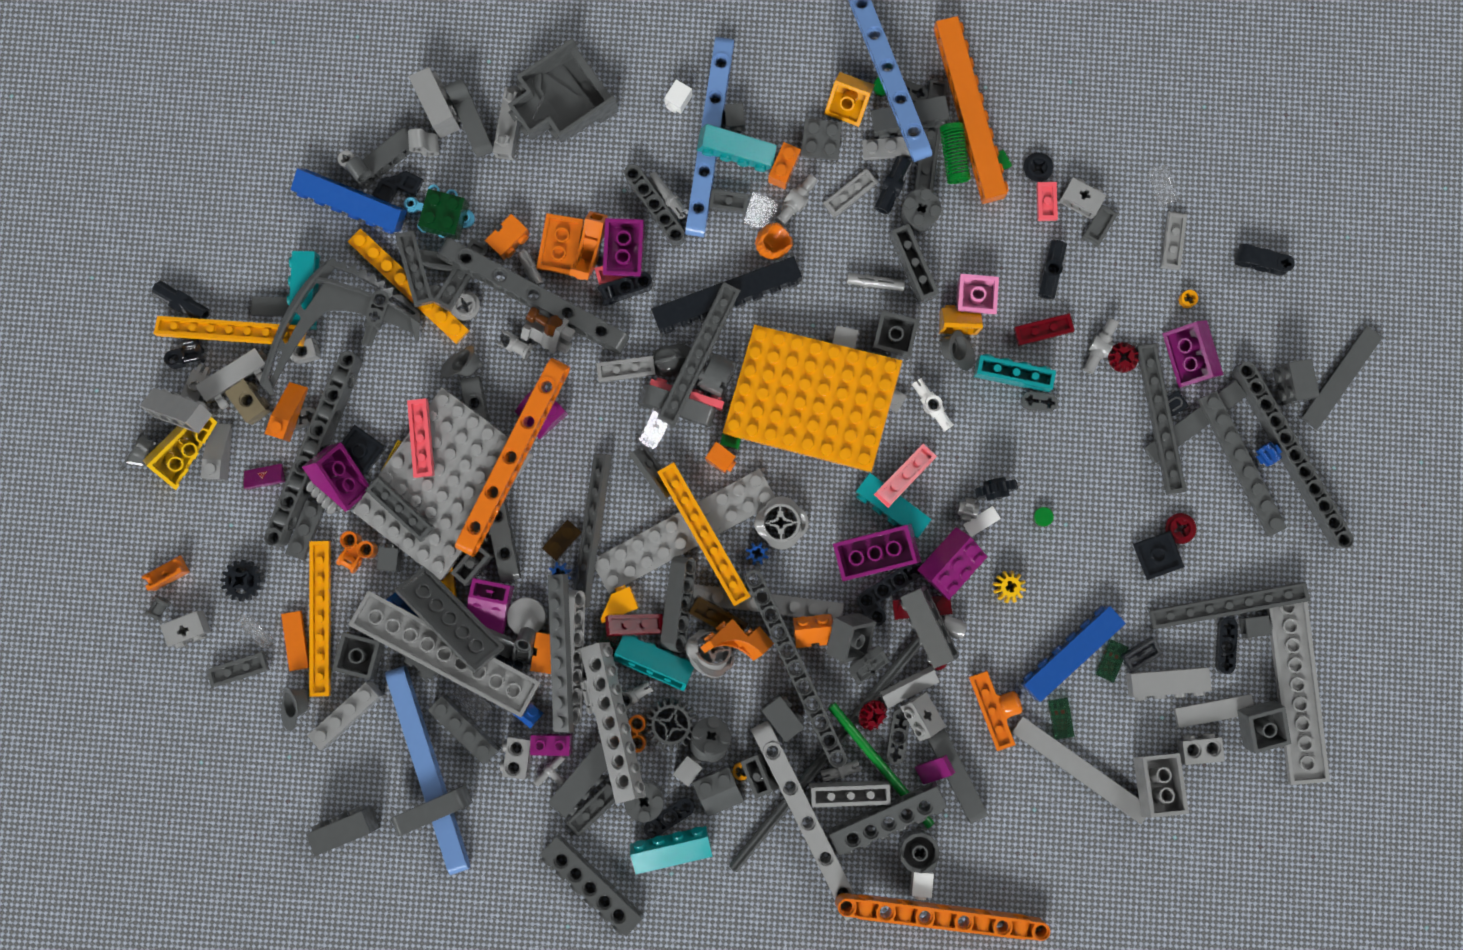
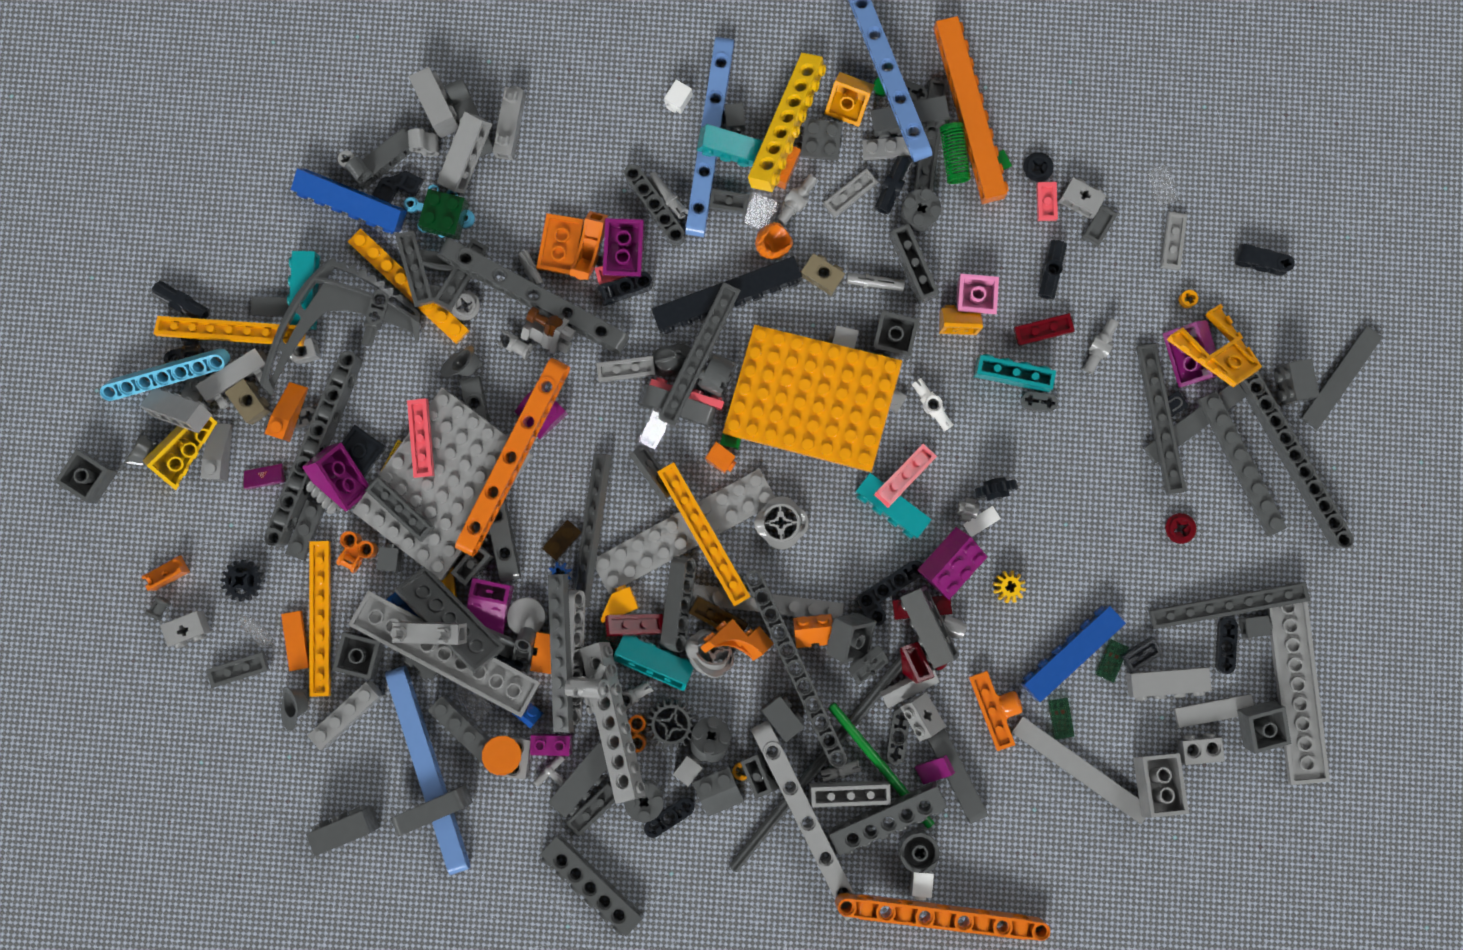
(86, 476): none -> dark grey brick
(158, 380): none -> medium azure beam
(429, 632): none -> light grey brick
(464, 152): none -> light grey brick
(501, 755): none -> orange tile
(508, 238): orange brick -> none
(560, 95): dark grey panel -> none
(588, 687): none -> light grey piece
(670, 850): teal brick -> none
(752, 555): blue gear -> none
(787, 122): none -> yellow brick
(827, 284): none -> dark tan brick
(866, 714): dark red gear -> none
(877, 552): magenta brick -> none
(915, 663): none -> dark red slope
(958, 349): dark grey piece -> none
(1043, 516): green tile -> none
(1114, 357): dark red gear -> none
(1158, 555): black tile -> none
(1232, 361): none -> light orange wing
(1268, 454): blue gear -> none

